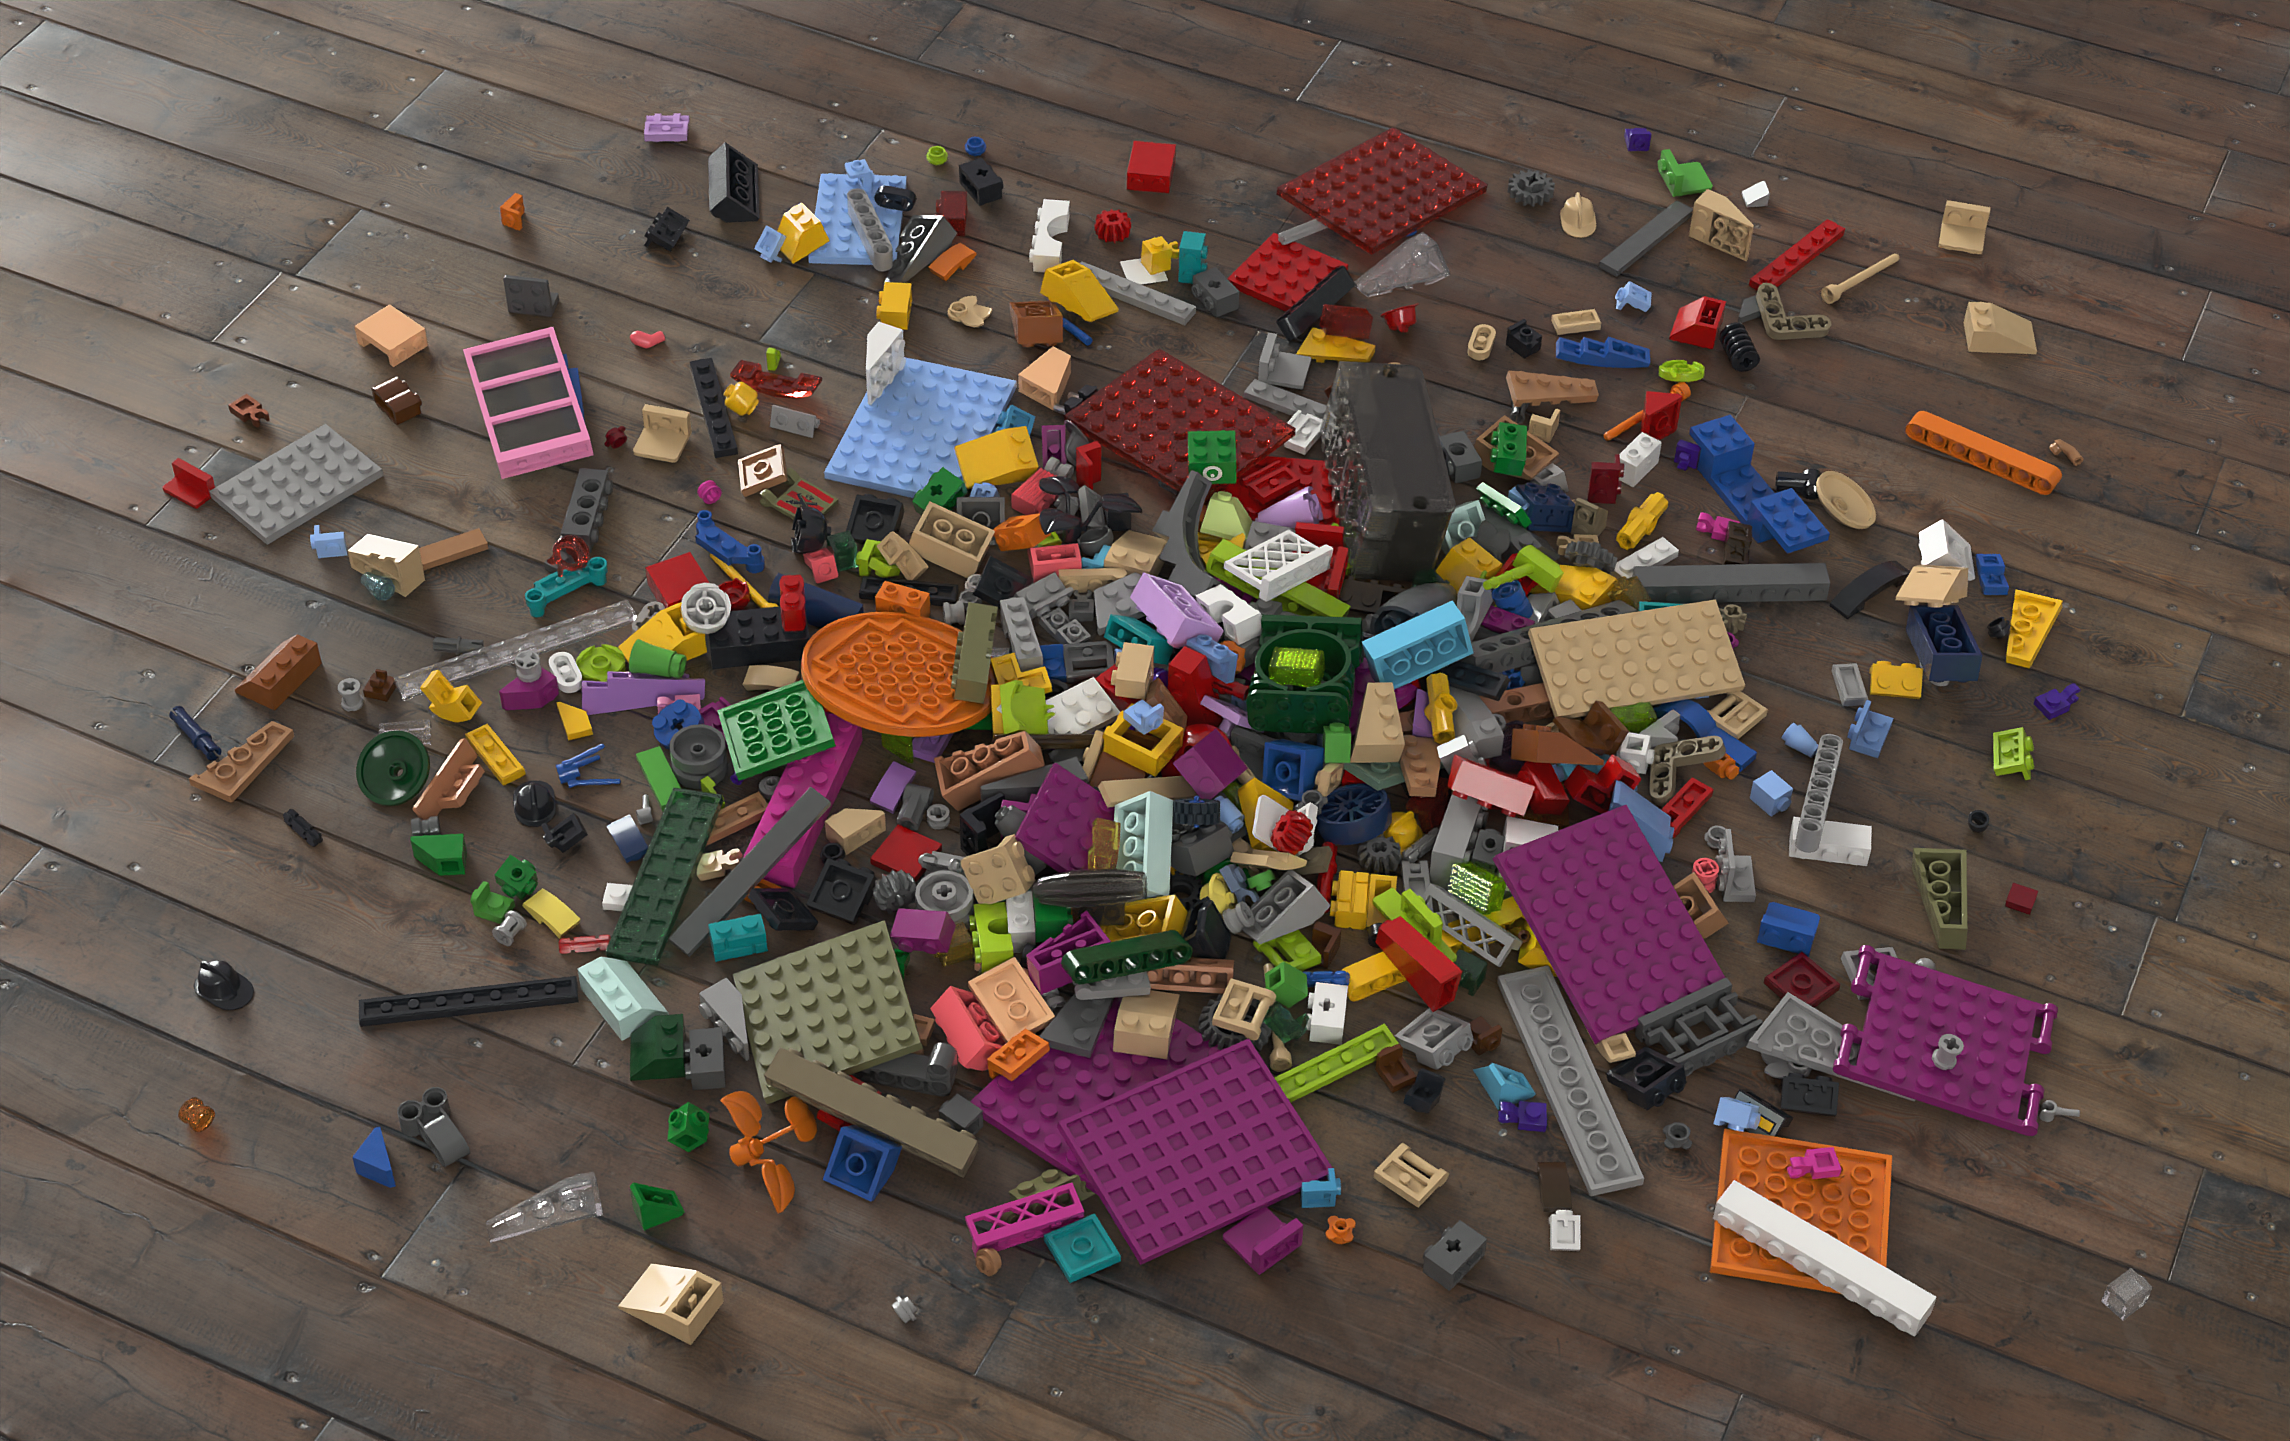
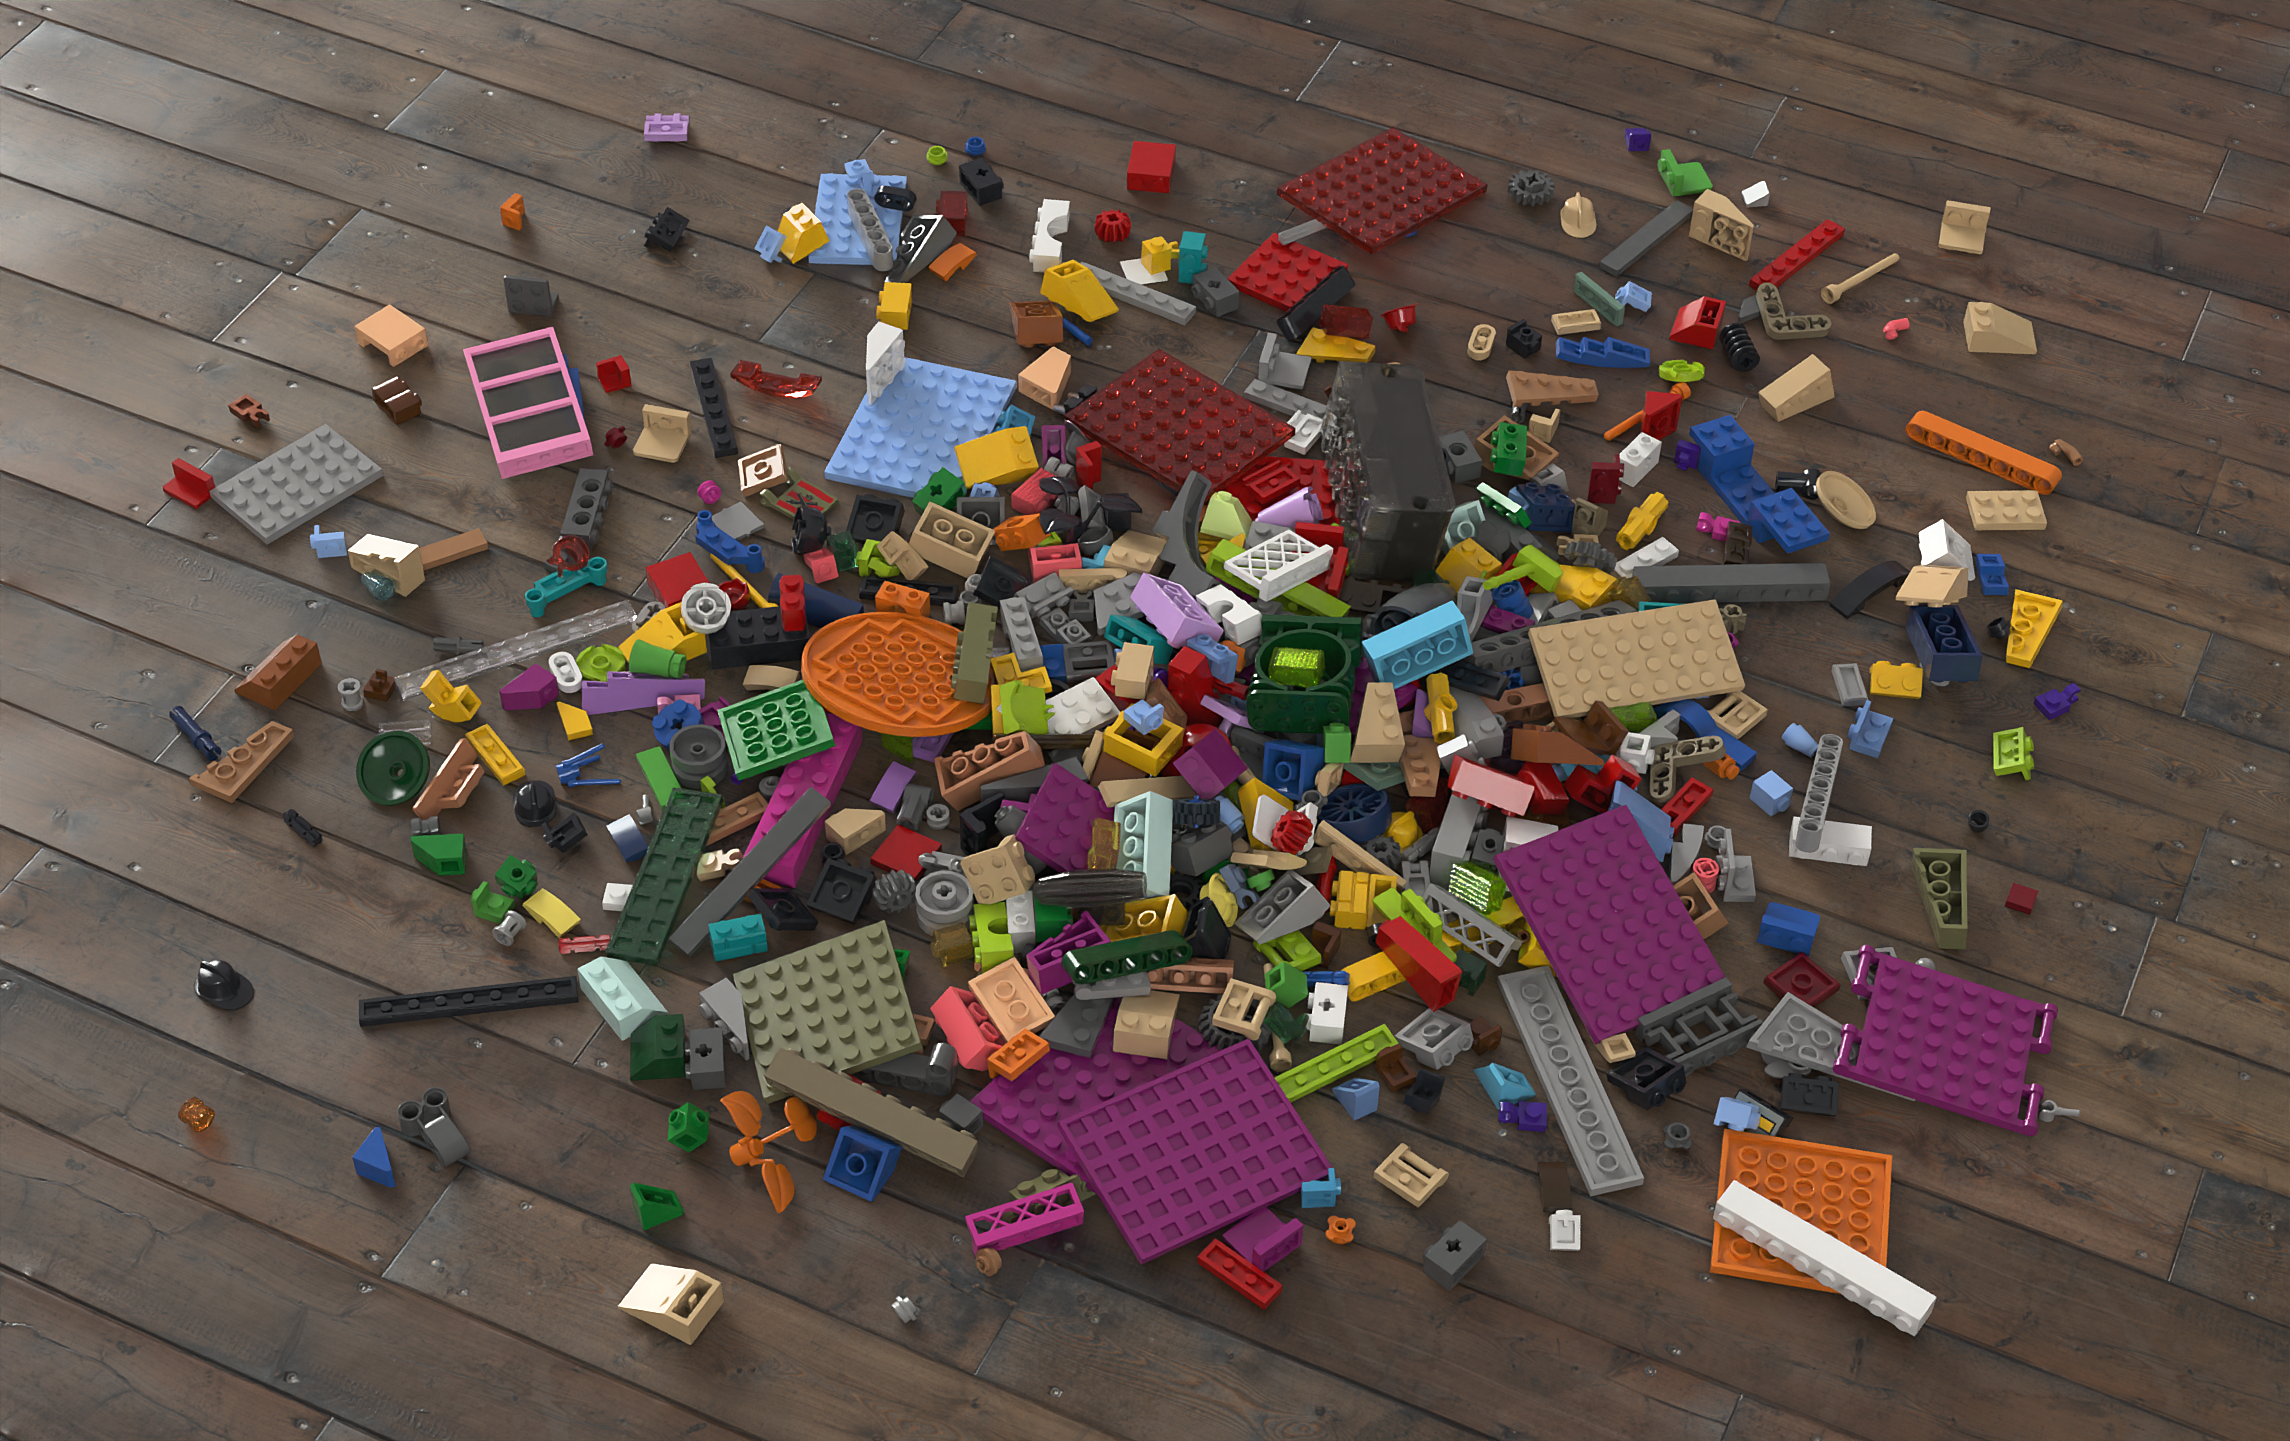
(528, 666): light grey wheel -> none
(559, 1204): clear wedge -> none
(613, 374): none -> red panel
(646, 340): coral arm -> none
(733, 186): black slope -> none
(737, 521): none -> light grey piece
(741, 398): yellow head -> none
(773, 358): lime tile -> none
(793, 421): light grey hinge -> none
(922, 930): magenta brick -> none
(969, 312): tan plate -> none
(1082, 1248): teal plate -> none
(1213, 455): green brick -> none
(1238, 917): light grey wheel -> none
(1239, 1274): none -> red plate
(1352, 854): none -> tan tile
(1358, 1096): none -> medium blue slope
(1410, 263): clear wedge -> none
(1599, 299): none -> sand green tile
(1685, 853): none -> light grey slope
(1798, 389): none -> tan wedge
(1819, 1162): dark pink plate -> none
(1892, 327): none -> coral arm
(1949, 1048): light grey bush -> none
(2006, 510): none -> tan plate
(2127, 1294): clear brick -> none

